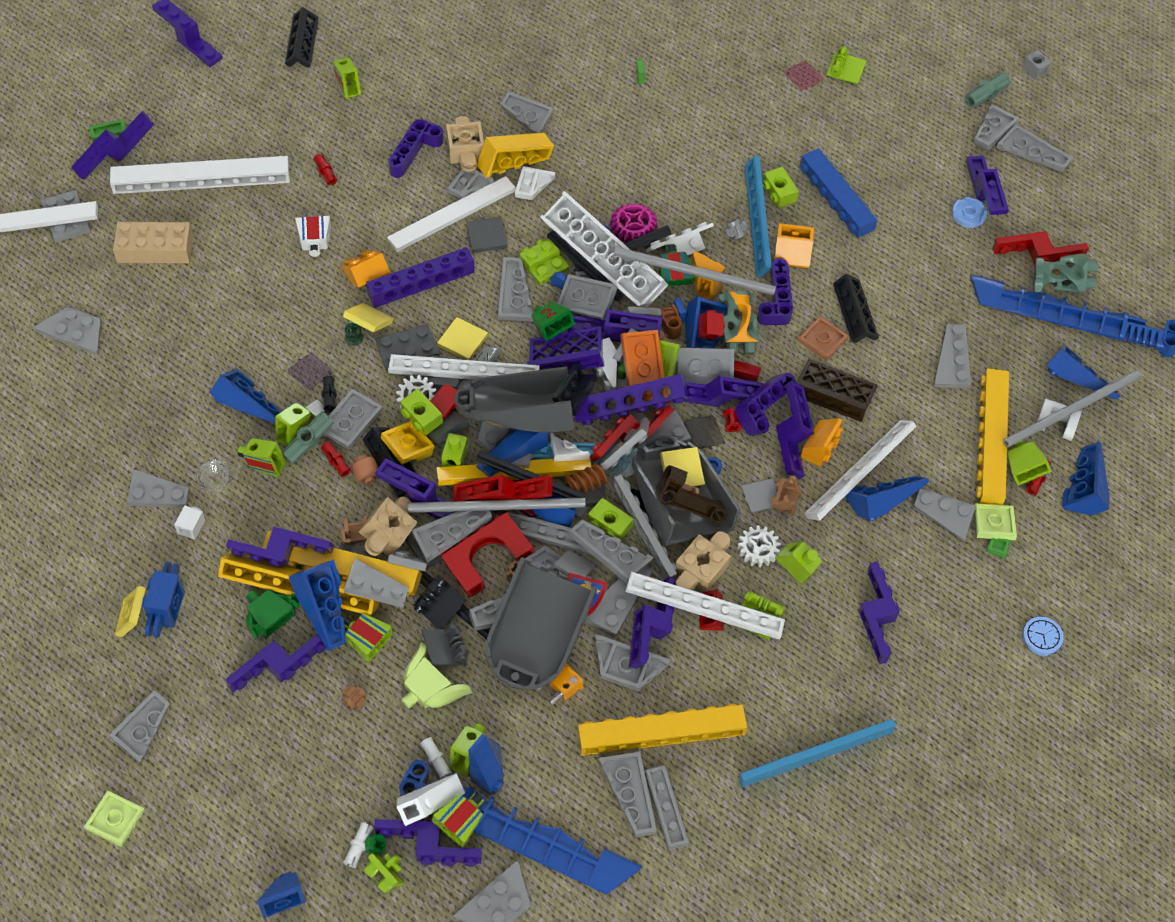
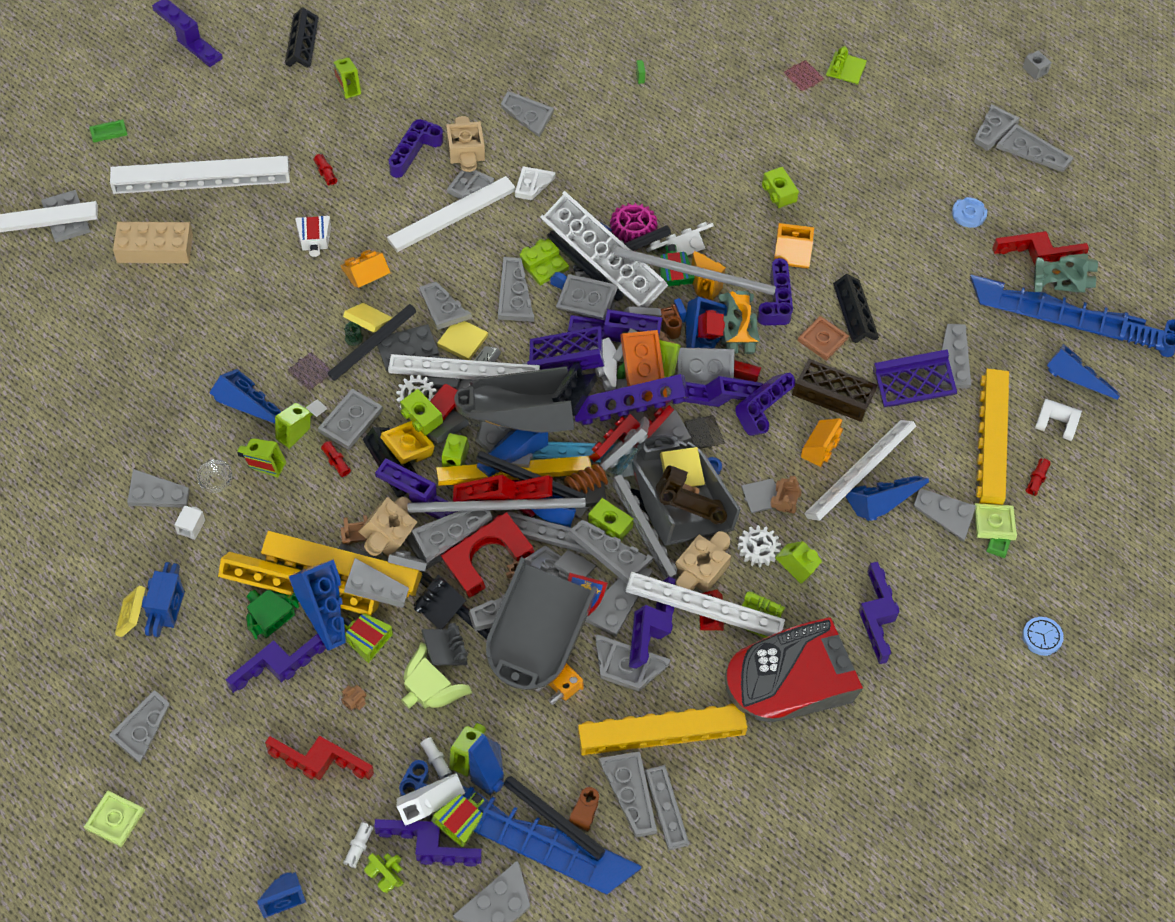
(73, 329): light grey wing -> none
(112, 145): dark purple bracket -> none
(280, 547): dark purple bracket -> none
(316, 428): sand green piece -> none
(319, 758): none -> red bracket
(329, 393): black pin -> none
(364, 469): nougat head -> none
(370, 844): green bush -> none
(371, 342): none -> black axle
(420, 277): dark purple brick -> none
(442, 307): none -> light grey wing
(486, 235): dark grey tile -> none
(513, 151): yellow wedge -> none
(552, 320): green torso -> none
(554, 817): none -> black axle
(565, 450): white tile -> none
(584, 811): none -> dark orange piece
(731, 420): red bush -> none
(736, 228): light grey gear -> none
(758, 216): dark azure tile -> none
(793, 673): none -> windscreen
(795, 430): dark purple bracket -> none
(816, 753): dark azure tile -> none
(838, 193): blue brick -> none
(909, 364): none -> dark purple fence
(987, 90): sand green piece -> none
(987, 185): dark purple bracket -> none
(1027, 462): lime torso -> none
(1072, 408): light grey piece -> none
(1089, 485): blue wedge -> none

